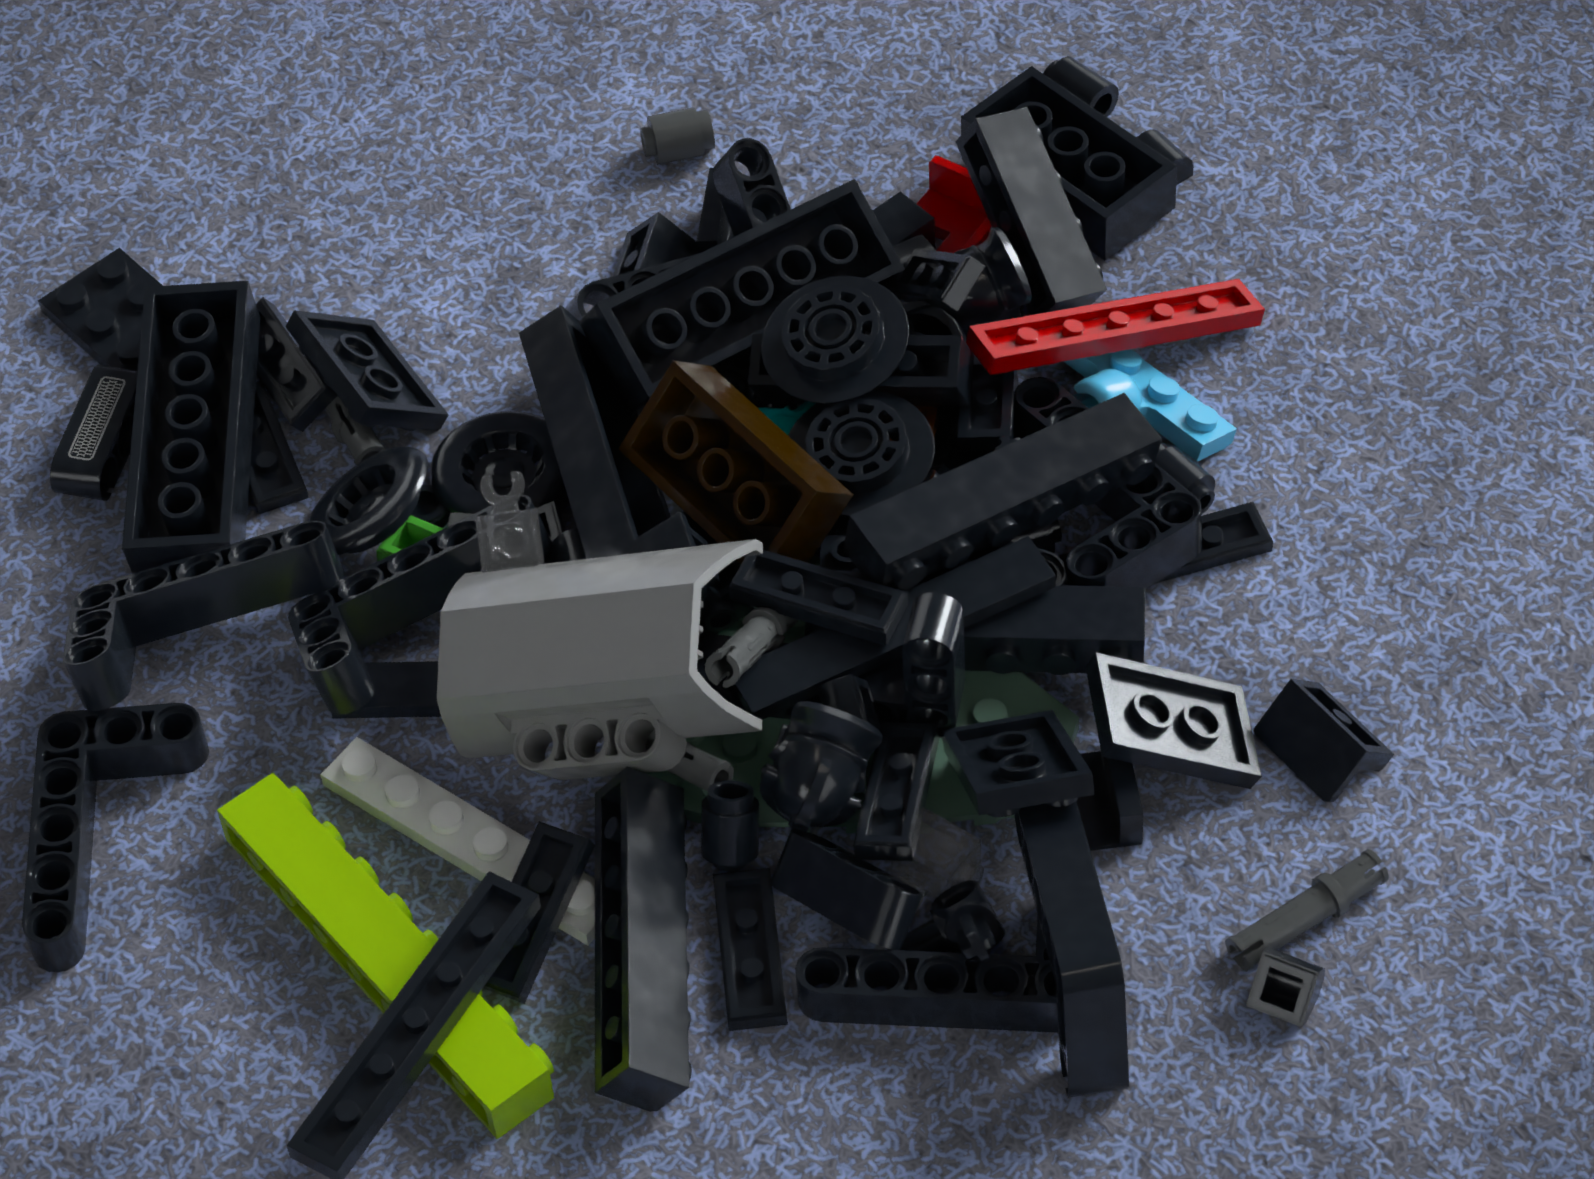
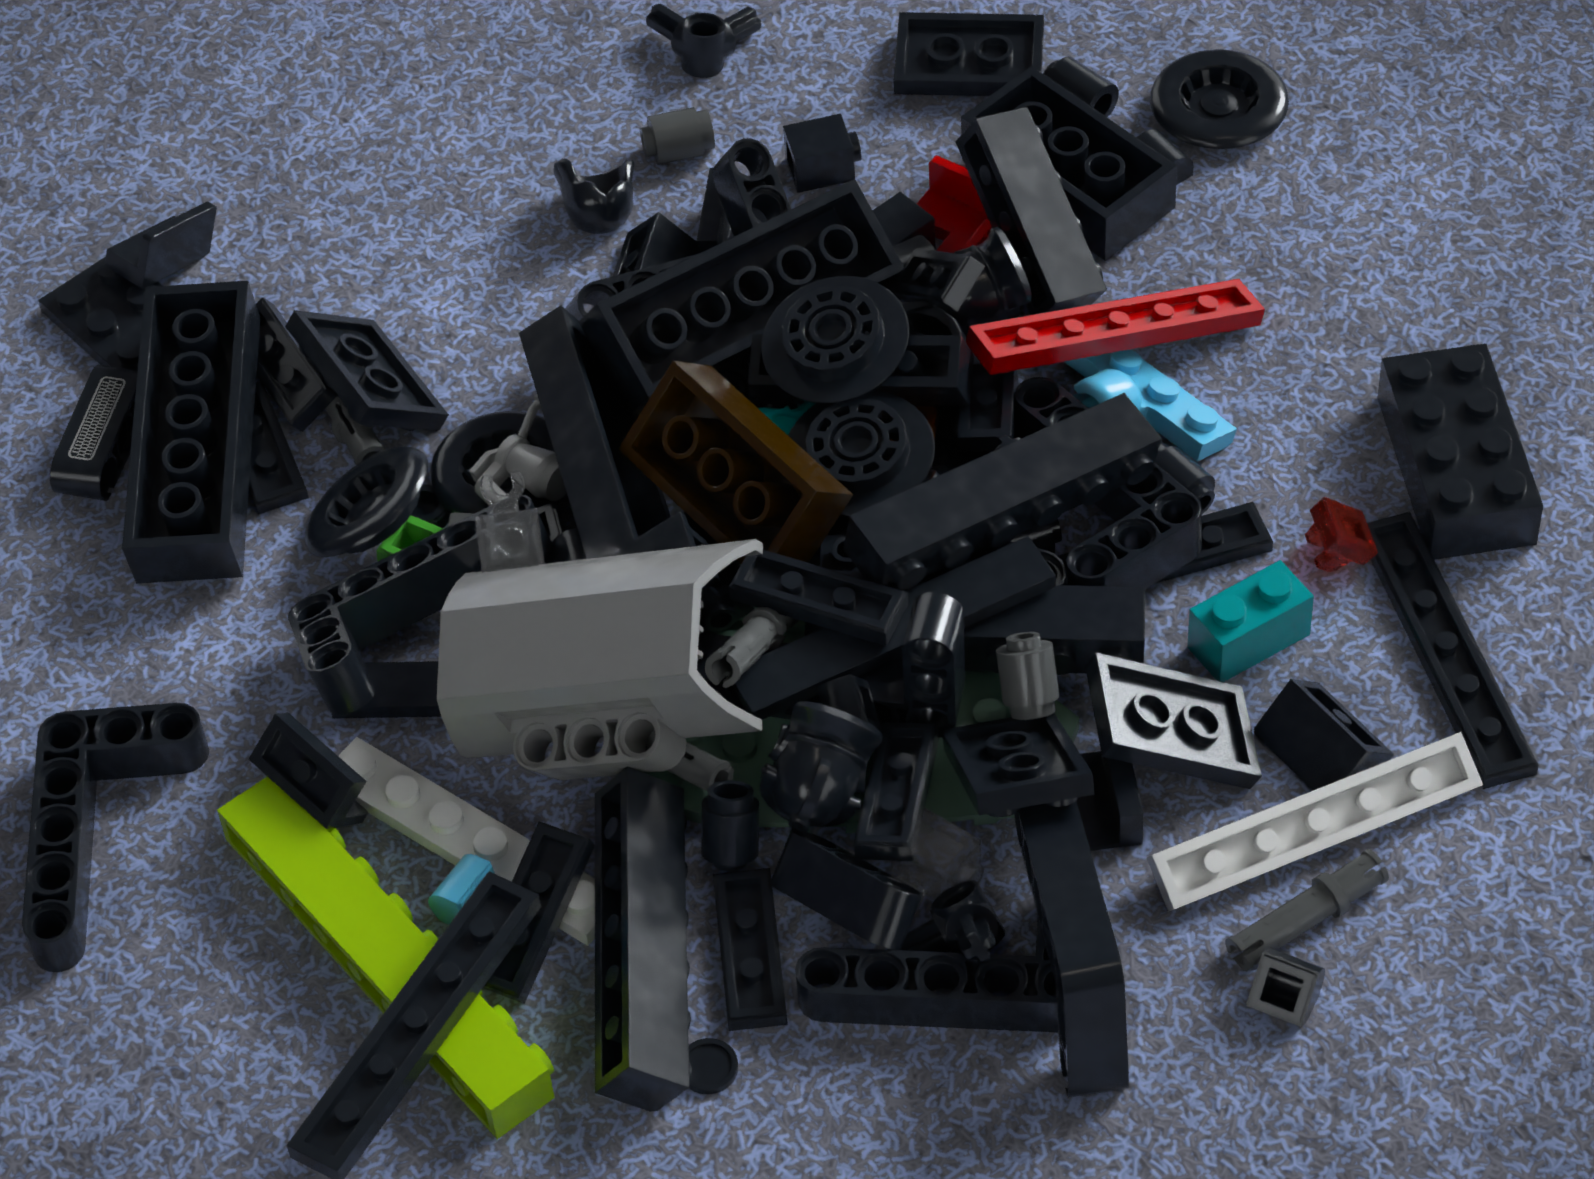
(164, 247): none -> black panel
(186, 595): black beam -> none
(309, 772): none -> black panel
(458, 887): none -> medium azure brick
(514, 454): none -> light grey piece
(596, 201): none -> black hair
(703, 37): none -> black axle
(712, 1065): none -> black piece
(820, 152): none -> black brick
(964, 52): none -> black plate
(1028, 676): none -> dark grey brick
(1219, 110): none -> black wheel
(1250, 621): none -> teal brick
(1314, 821): none -> white plate
(1342, 535): none -> clear red tile
(1449, 652): none -> black tile
(1459, 451): none -> black brick

